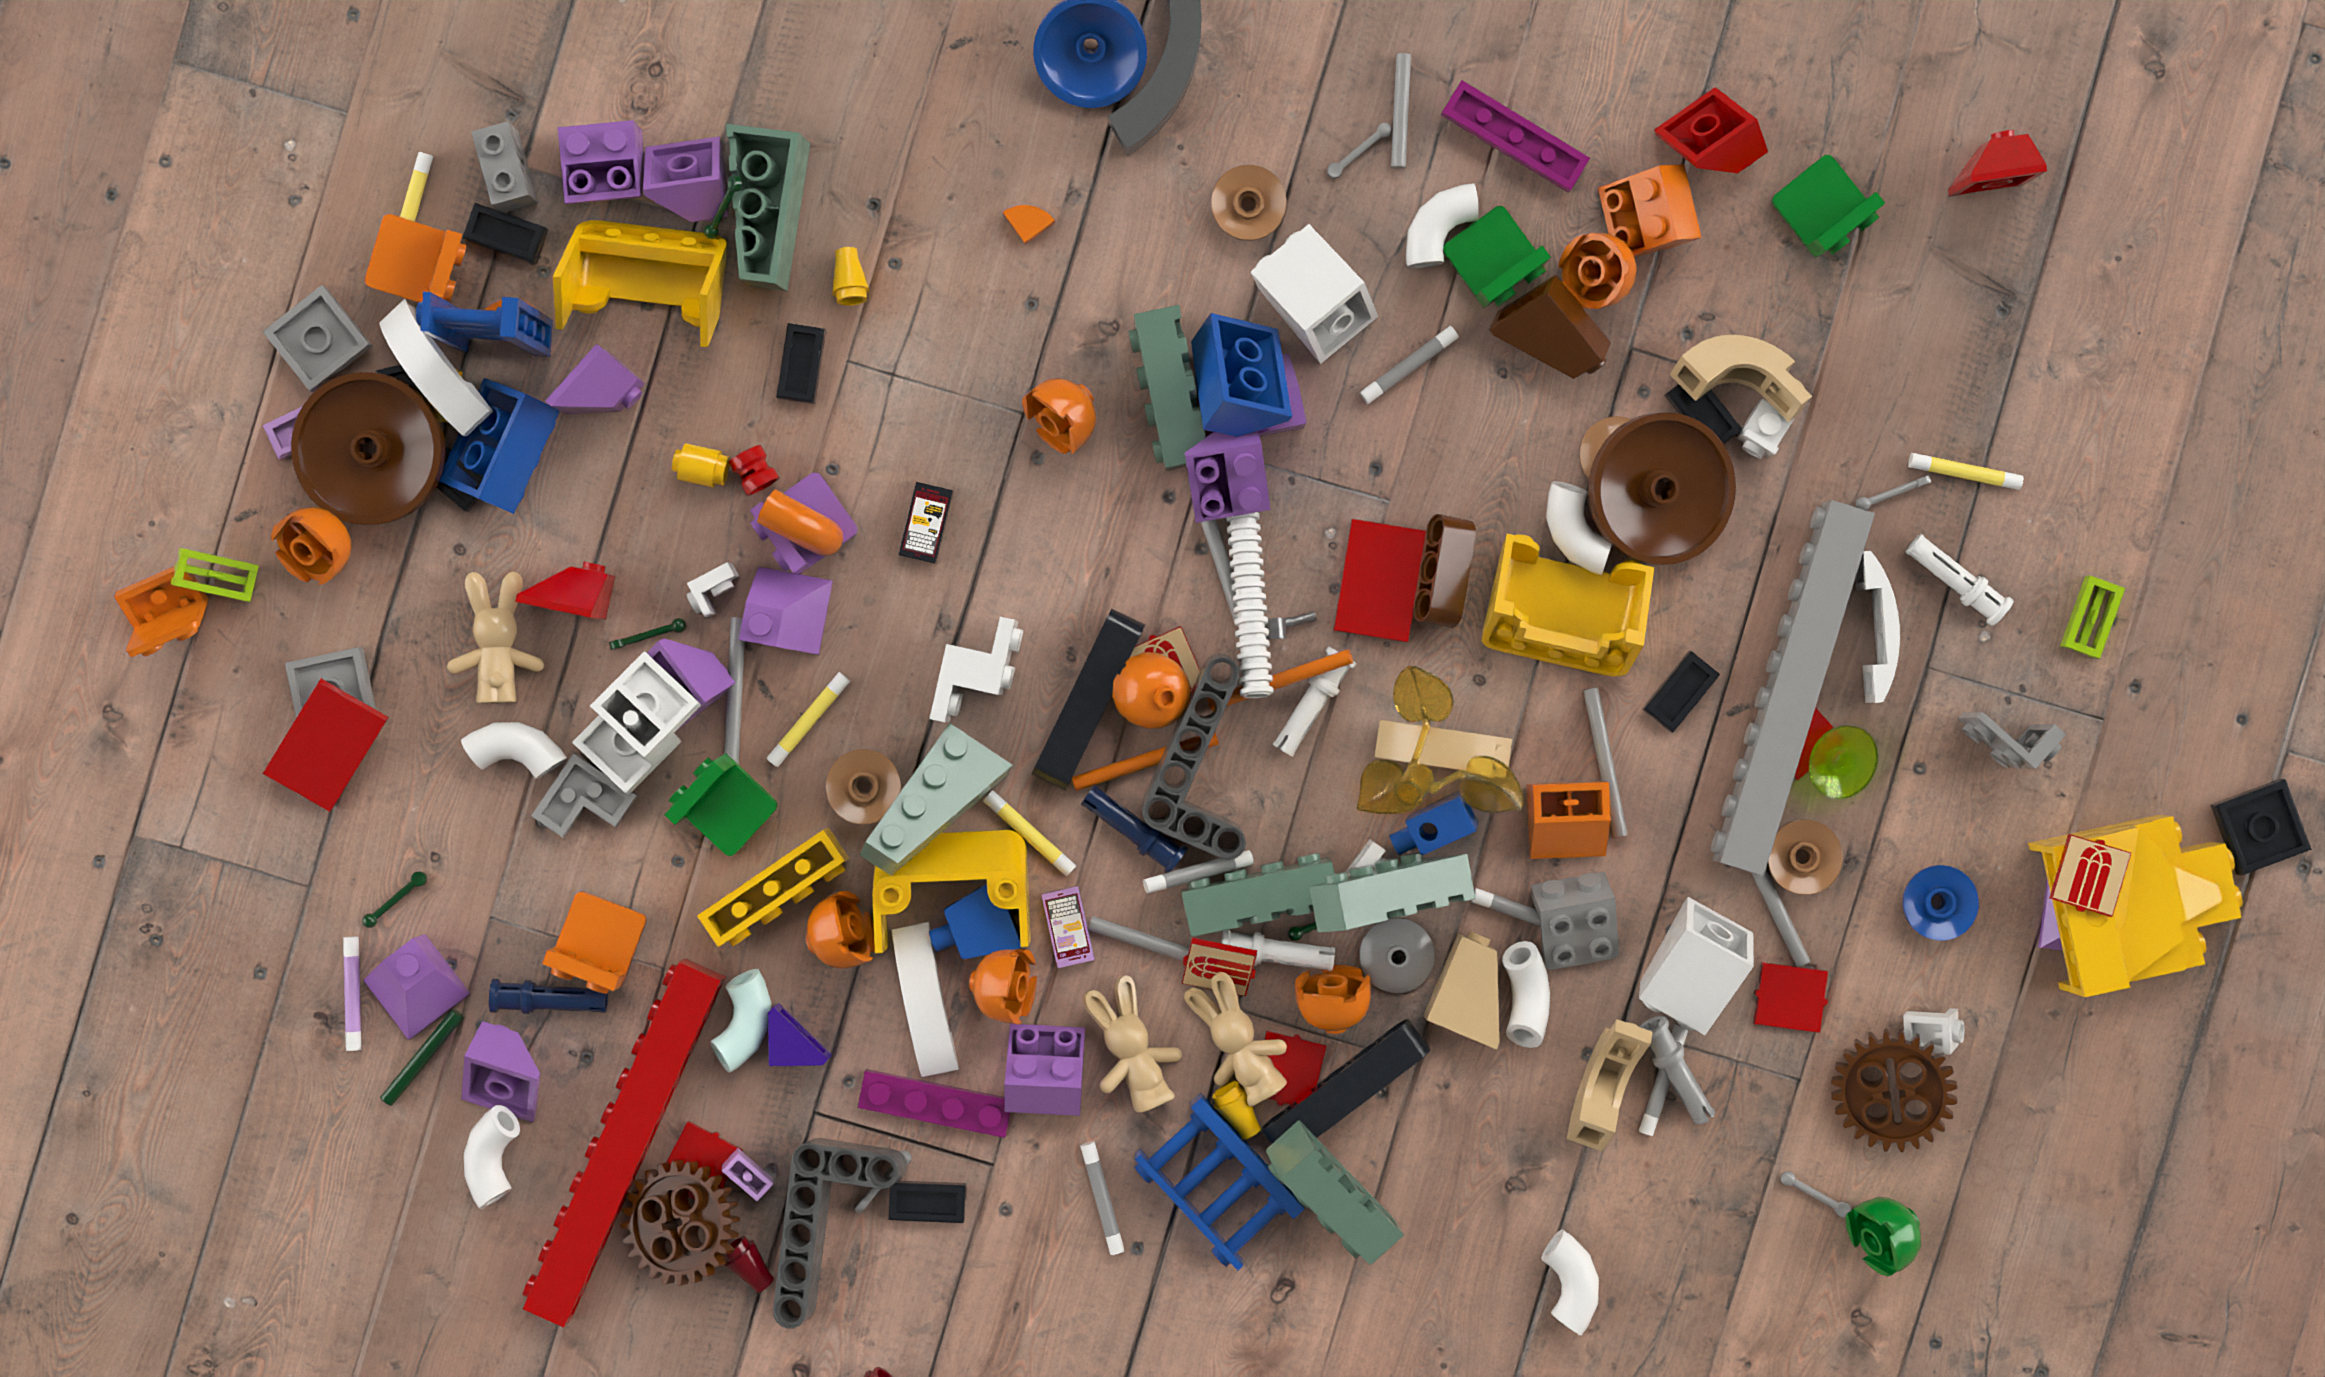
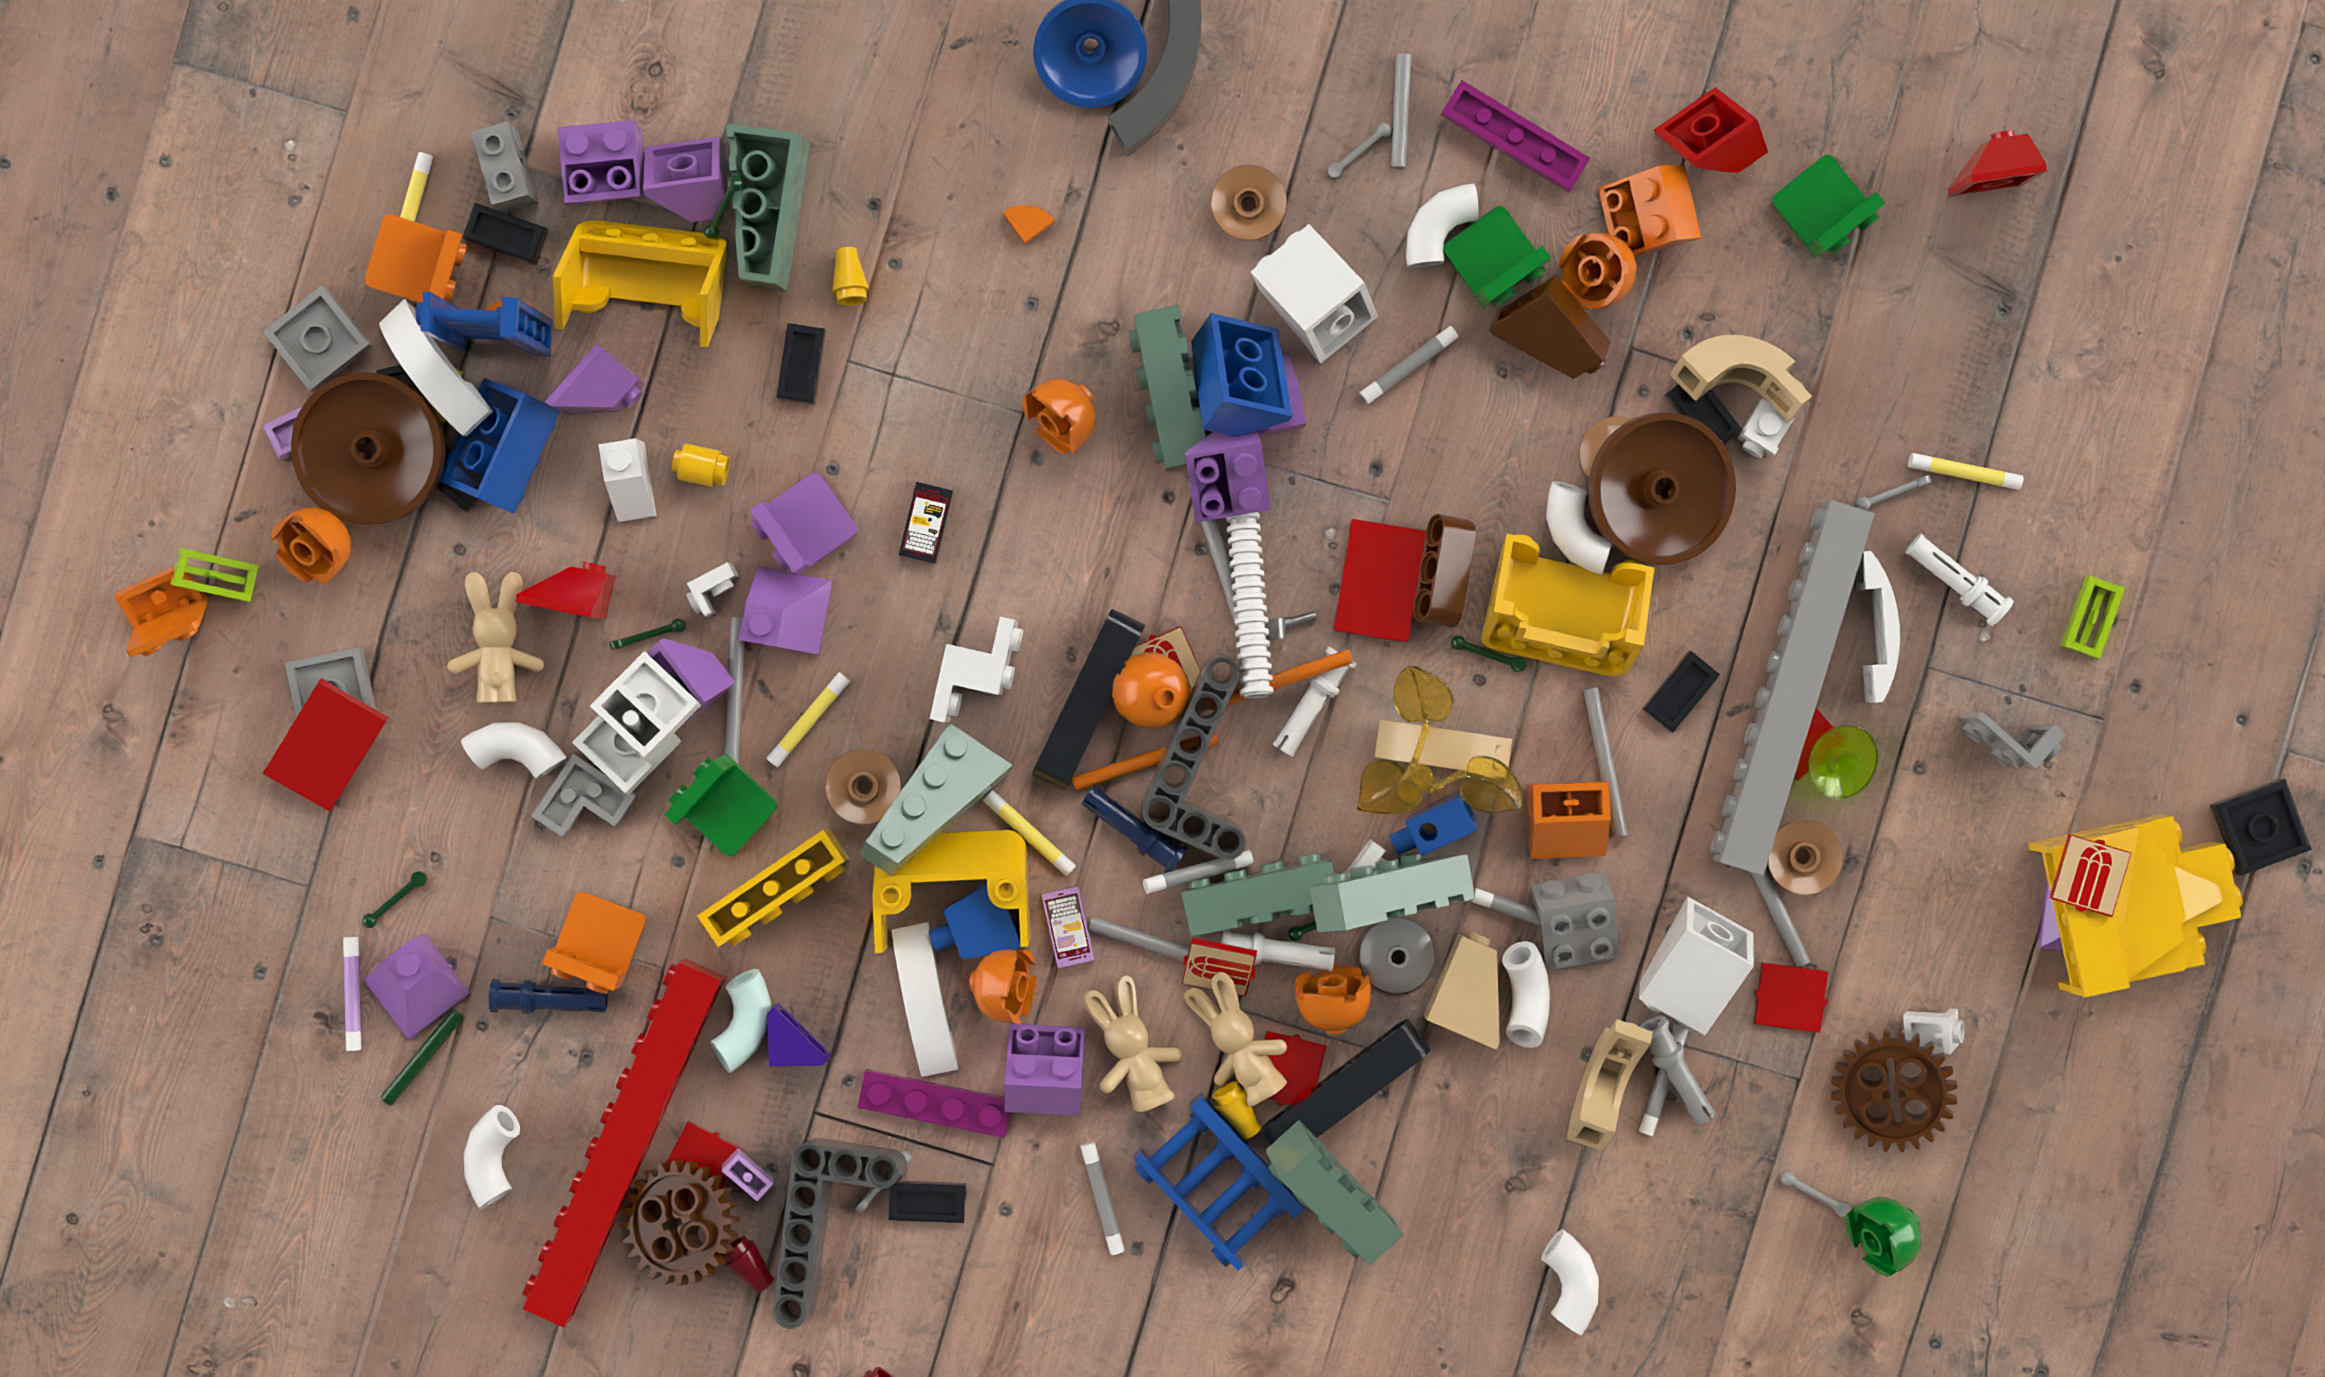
(500, 1072): medium lavender slope -> none
(628, 479): none -> white slope
(753, 470): red wheel -> none
(800, 524): orange cylinder -> none
(840, 932): orange cylinder -> none
(1516, 664): none -> dark green hinge
(1958, 905): blue dish -> none

